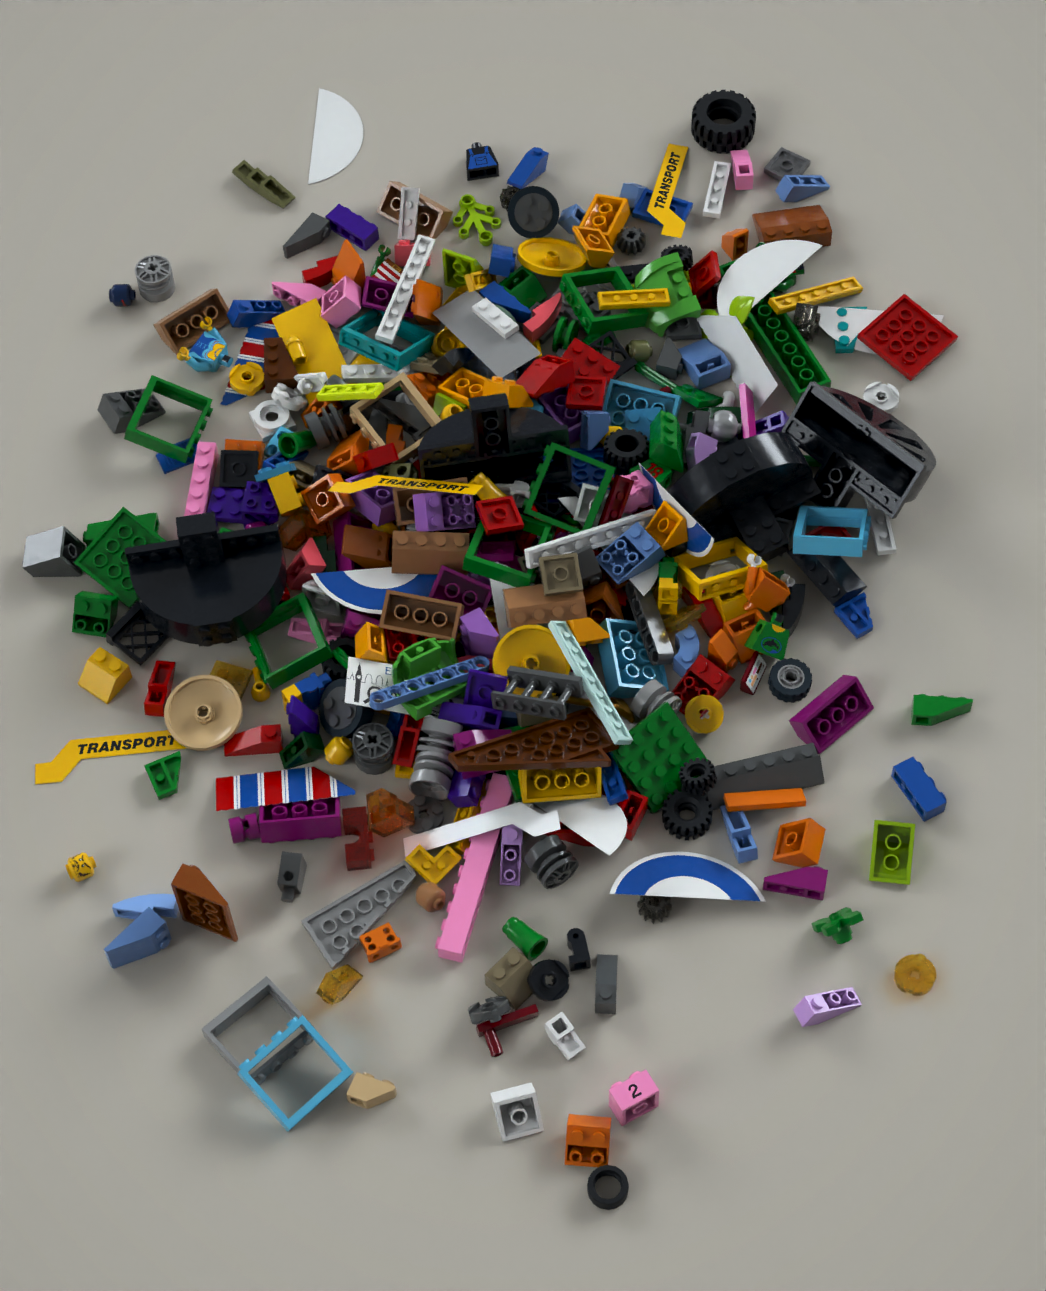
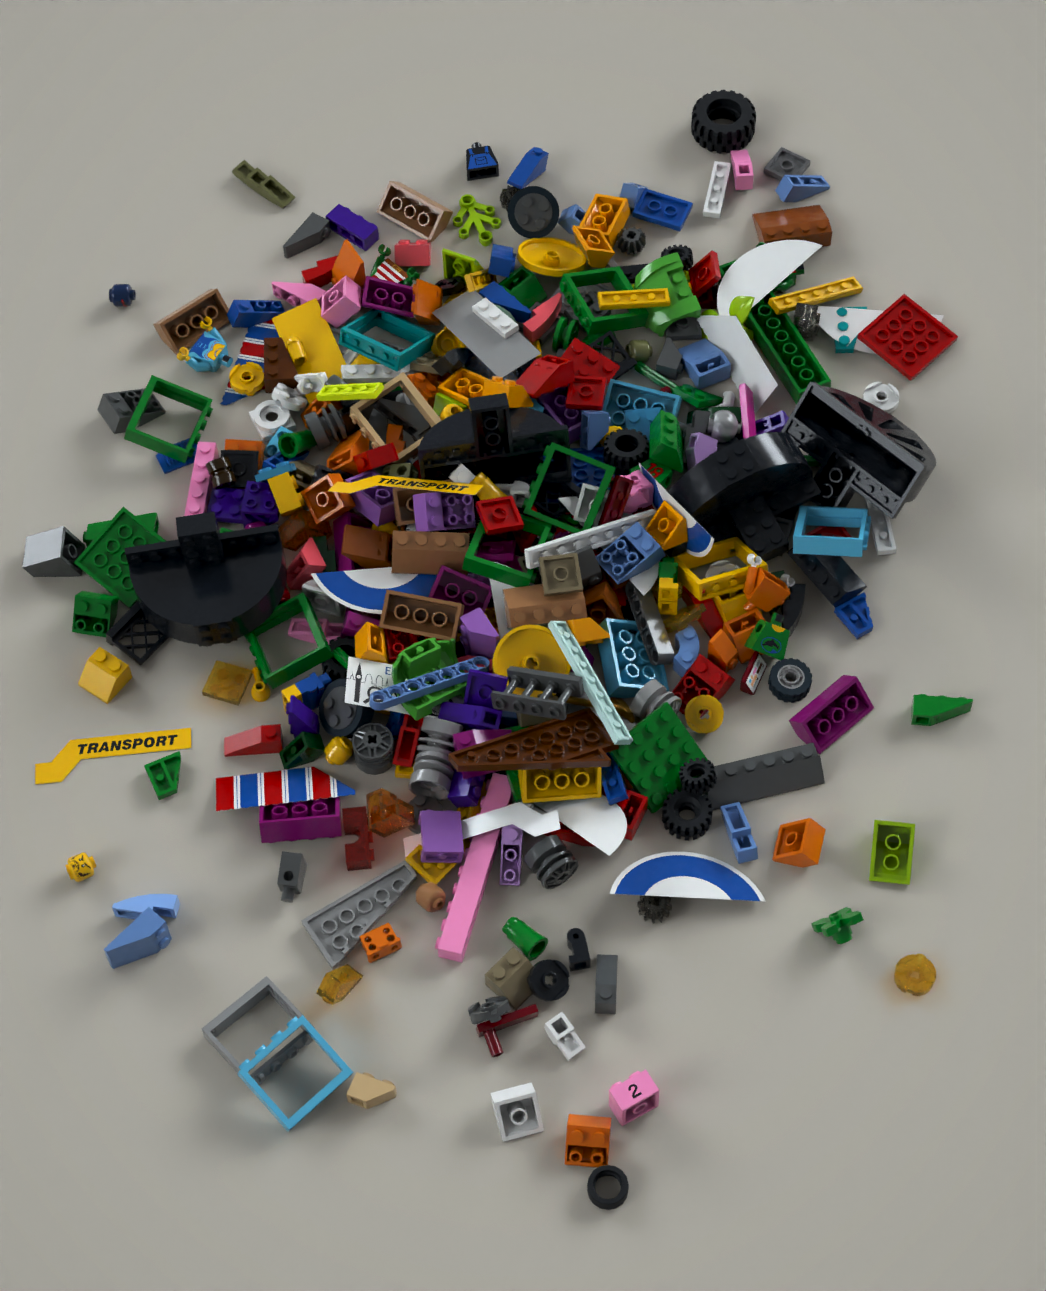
(155, 278): light grey wheel -> none
(159, 688): red slope -> none
(202, 903): dark orange slope -> none
(203, 712): tan dish -> none
(221, 473): none -> dark brown wheel
(237, 828): magenta wheel -> none
(336, 136): white sticker -> none
(404, 290): white plate -> none
(408, 213): white plate -> none
(441, 836): none -> medium lavender panel
(451, 285): none -> black beam
(461, 475): none -> white plate
(664, 191): yellow sticker -> none
(735, 243): orange slope -> none
(764, 799): orange tile -> none
(802, 882): magenta slope -> none
(826, 1005): lavender slope -> none
(919, 788): blue brick -> none

